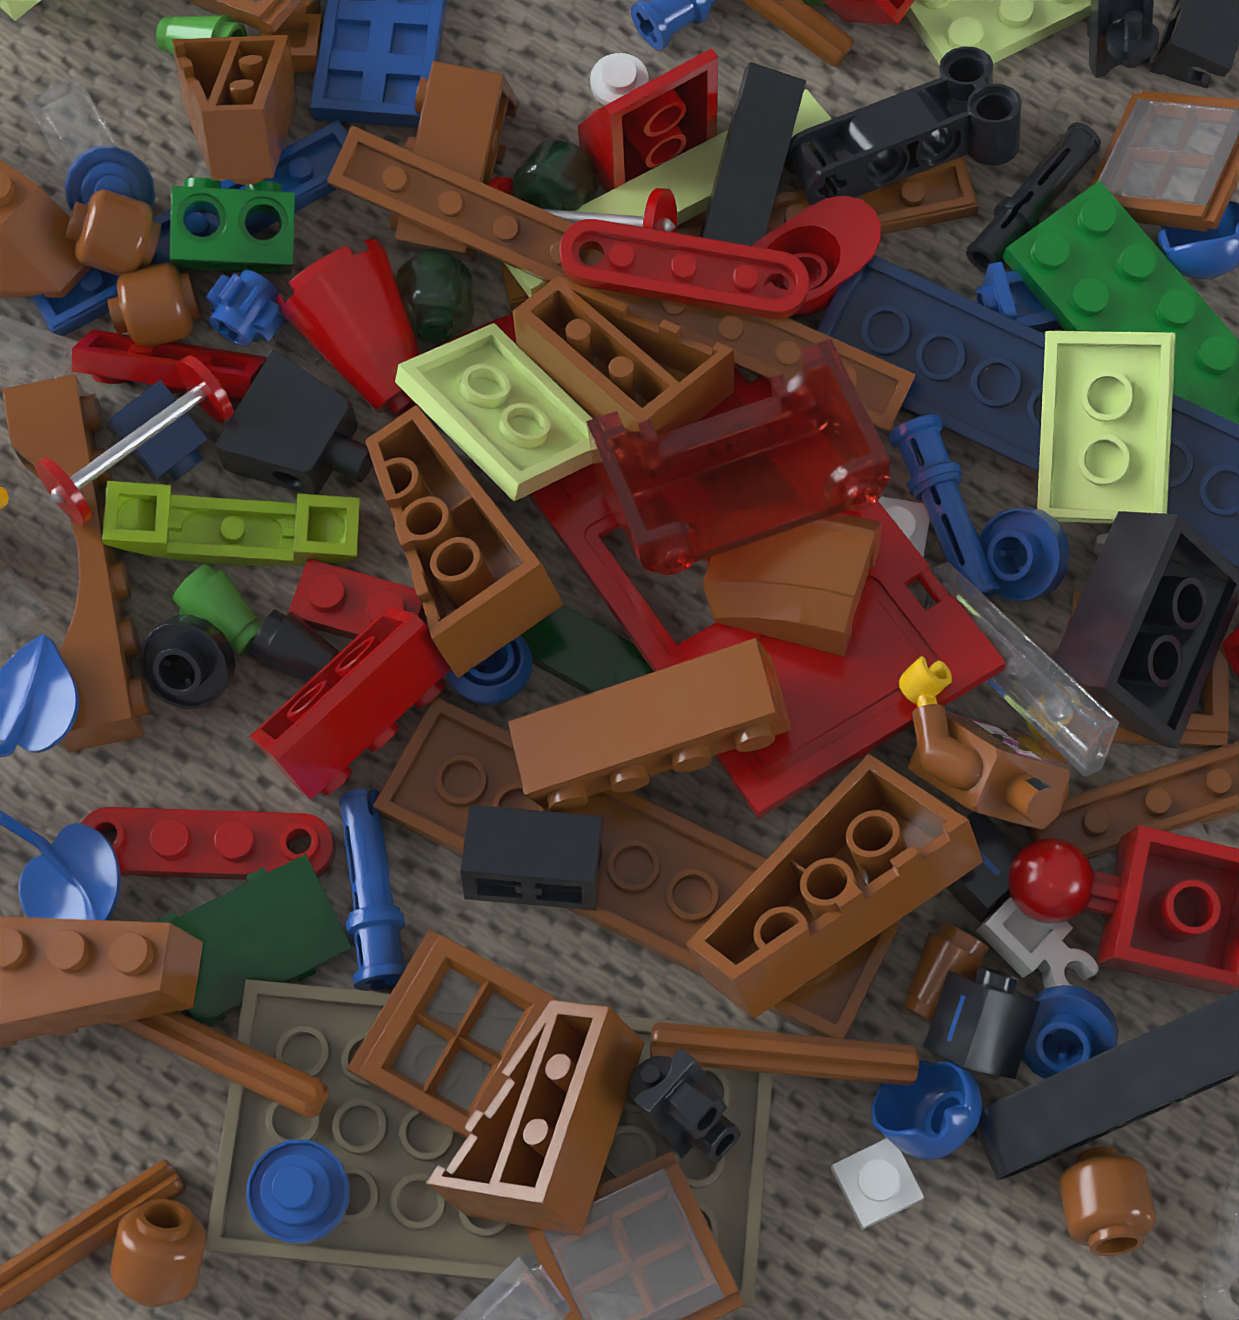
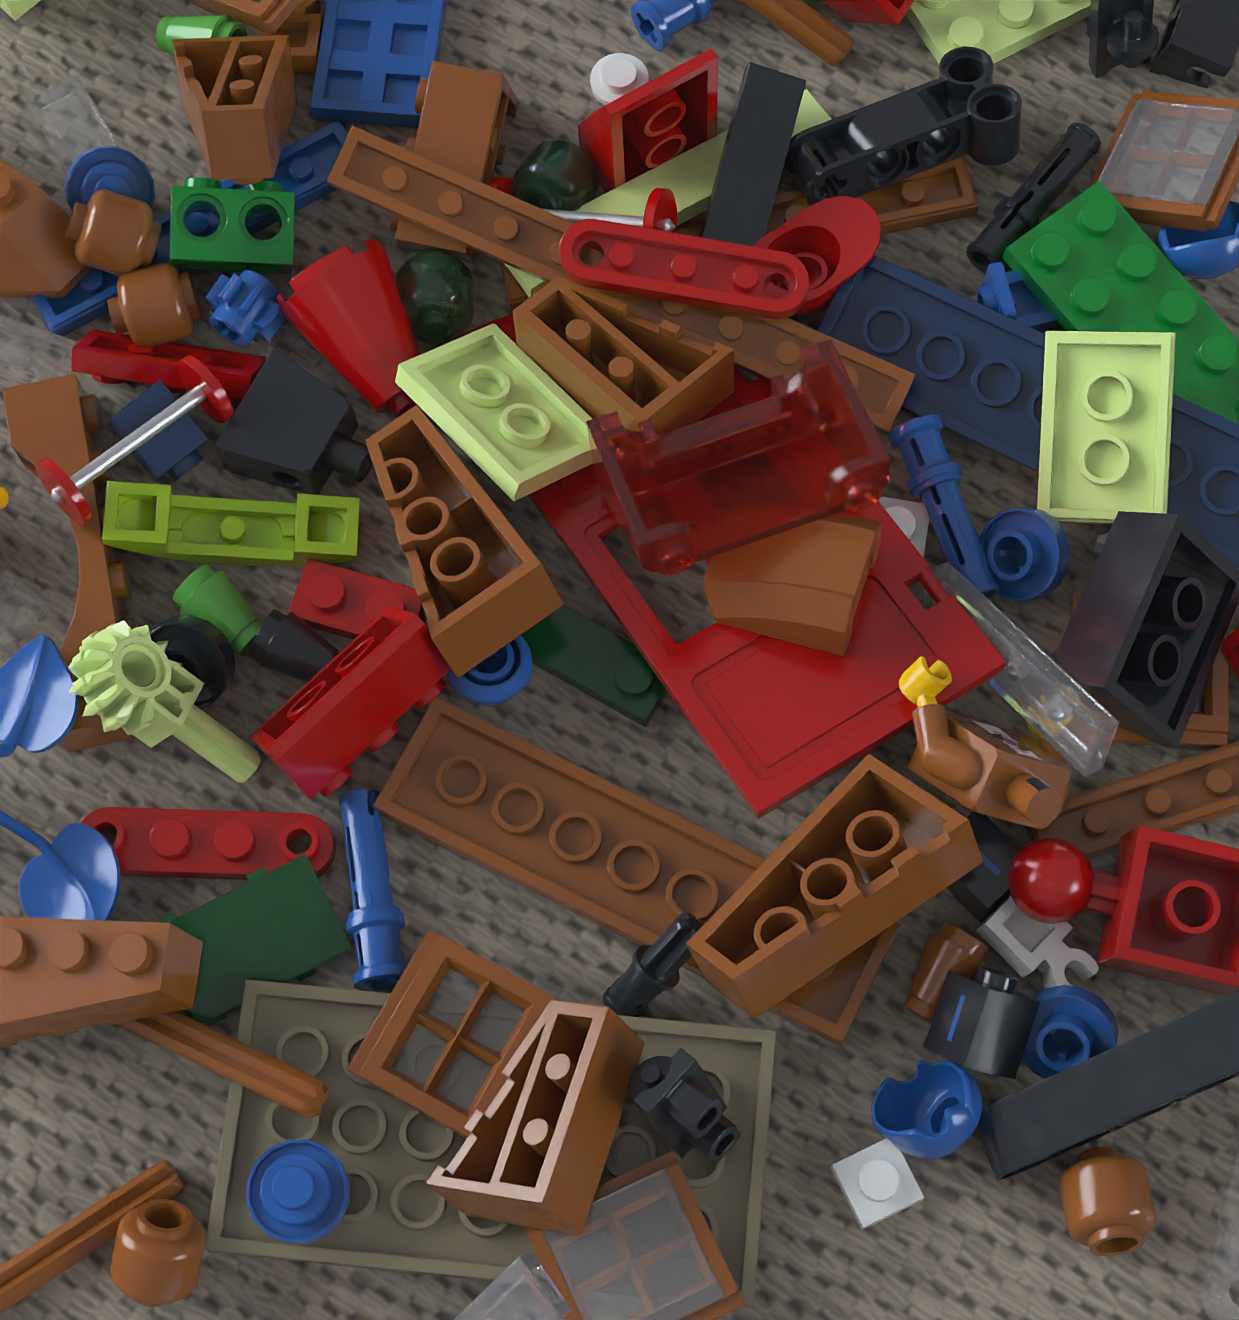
(152, 697): none -> yellowish green gear
(532, 857): black hinge -> none
(650, 727): dark orange brick -> none
(653, 969): none -> black axle
(788, 1053): dark orange axle -> none

